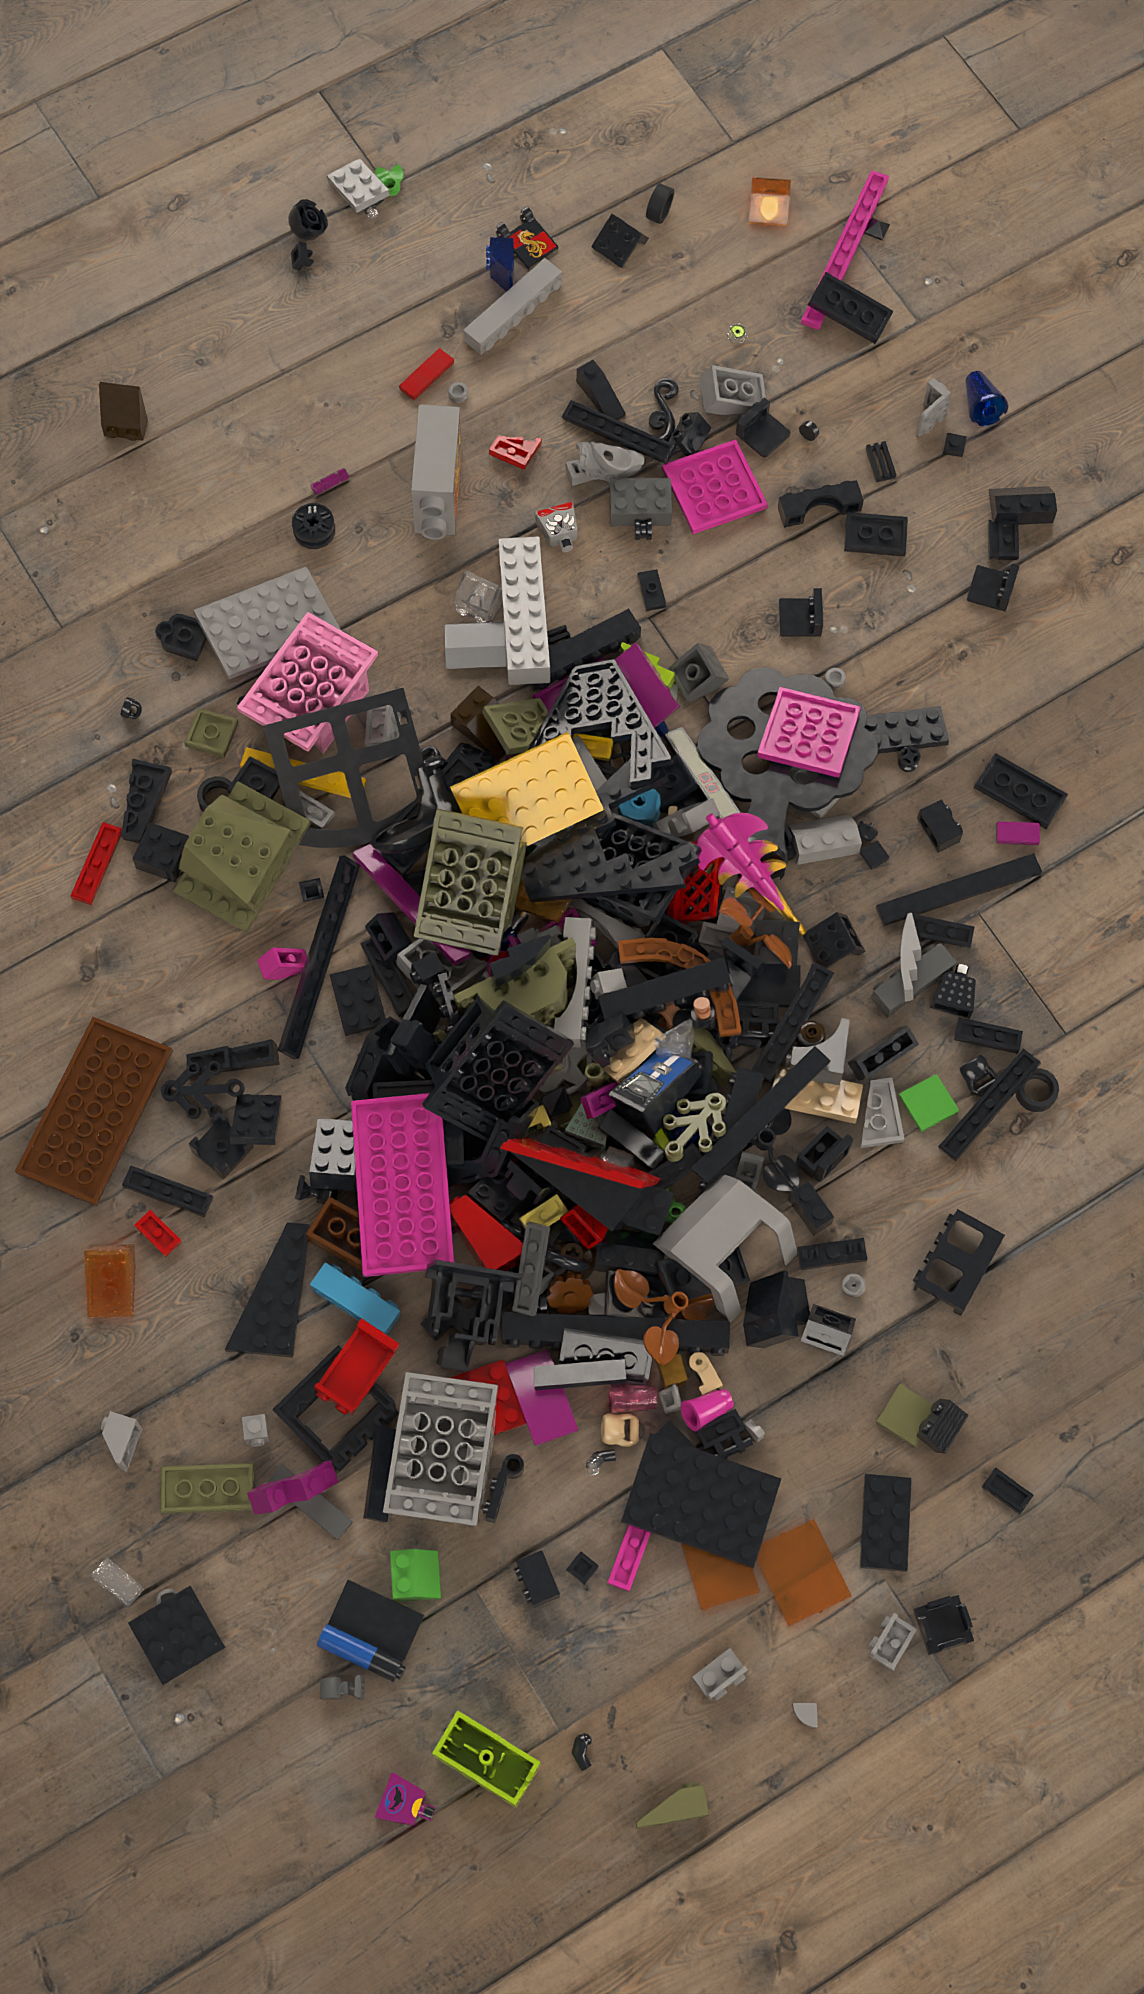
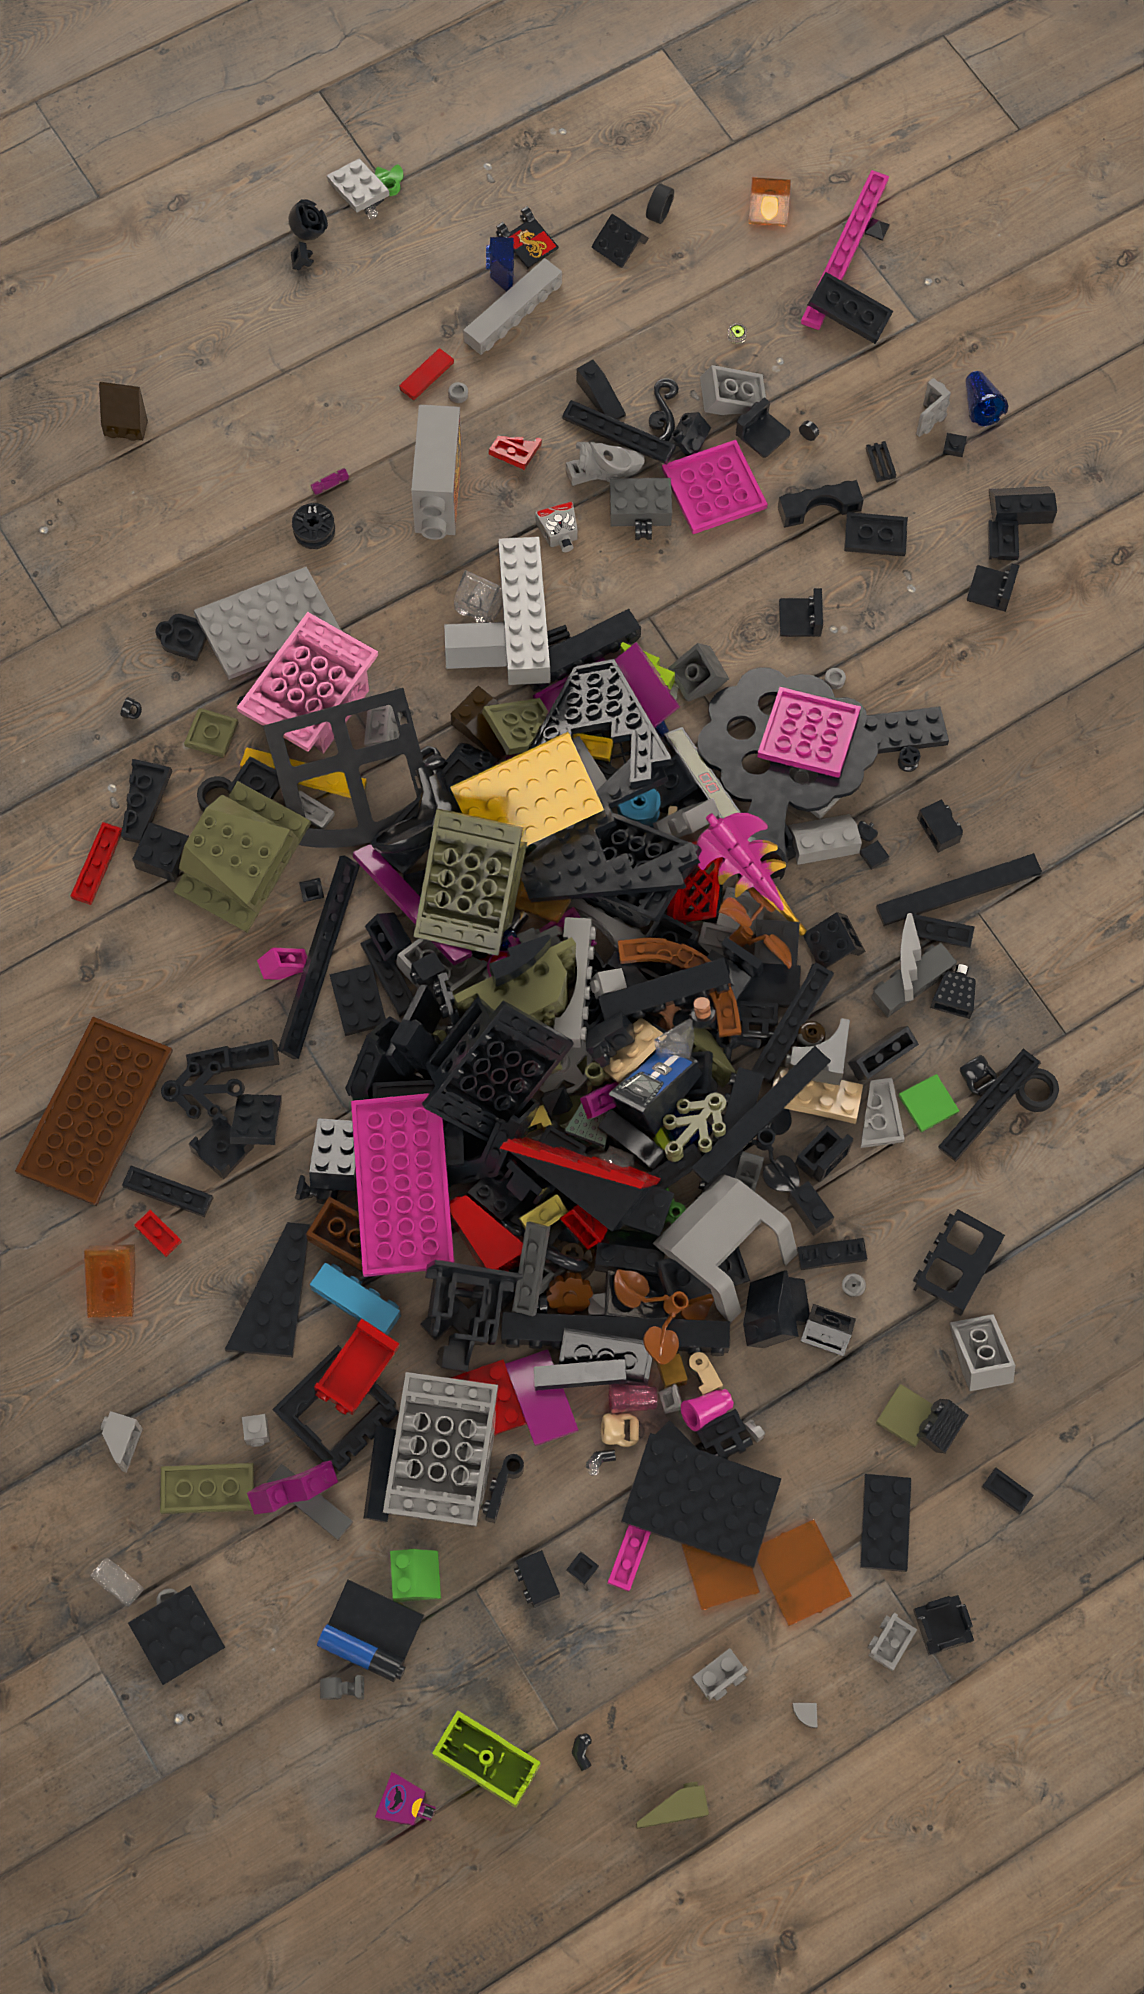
(651, 590): black plate -> none
(982, 1352): none -> light grey slope
(988, 1035): black plate -> none
(1017, 833): magenta tile -> none
(1020, 791): black tile -> none

